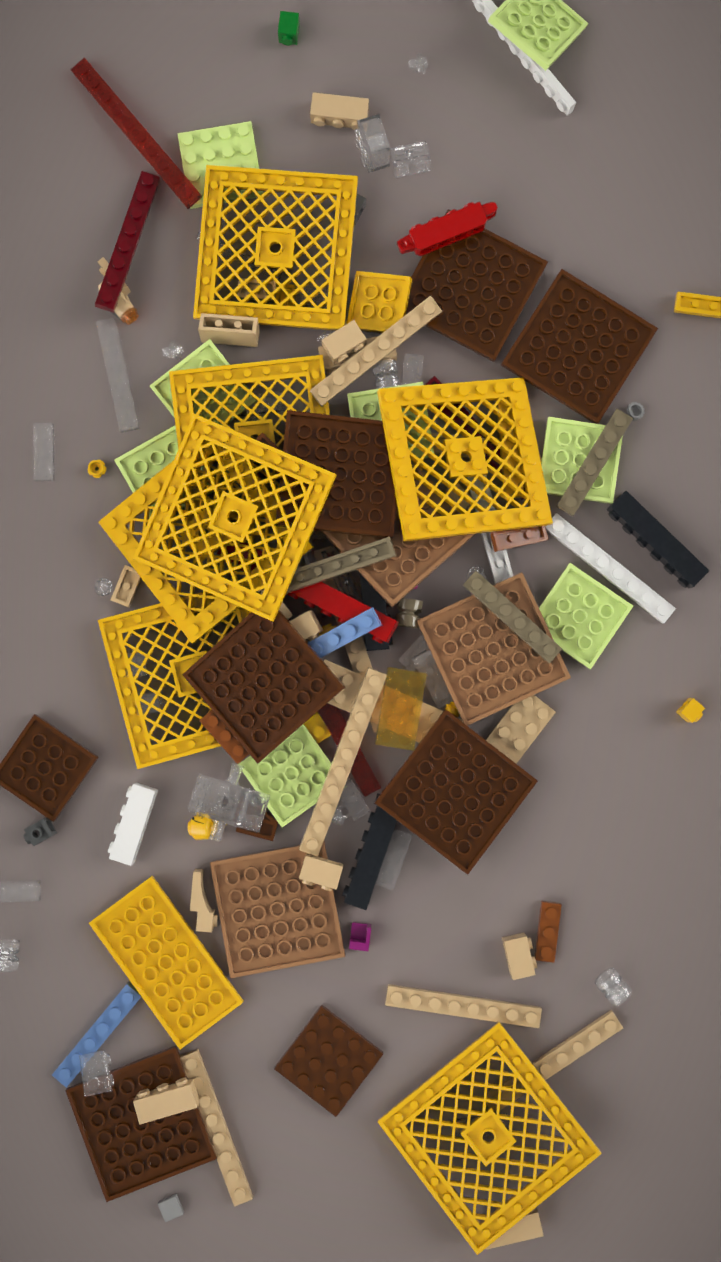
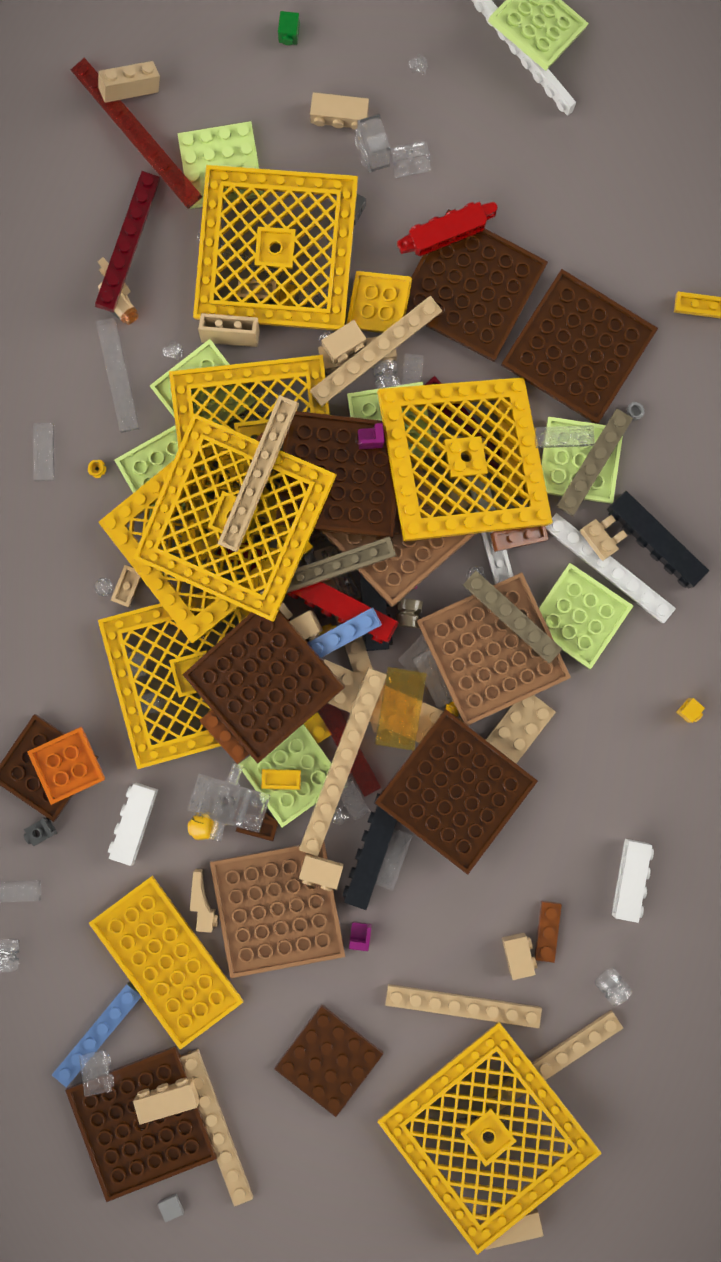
(66, 765): none -> orange plate
(128, 81): none -> tan brick
(258, 473): none -> tan plate
(281, 779): none -> yellow tile
(371, 437): none -> magenta panel
(564, 436): none -> clear plate
(600, 540): none -> tan plate
(632, 880): none -> white brick

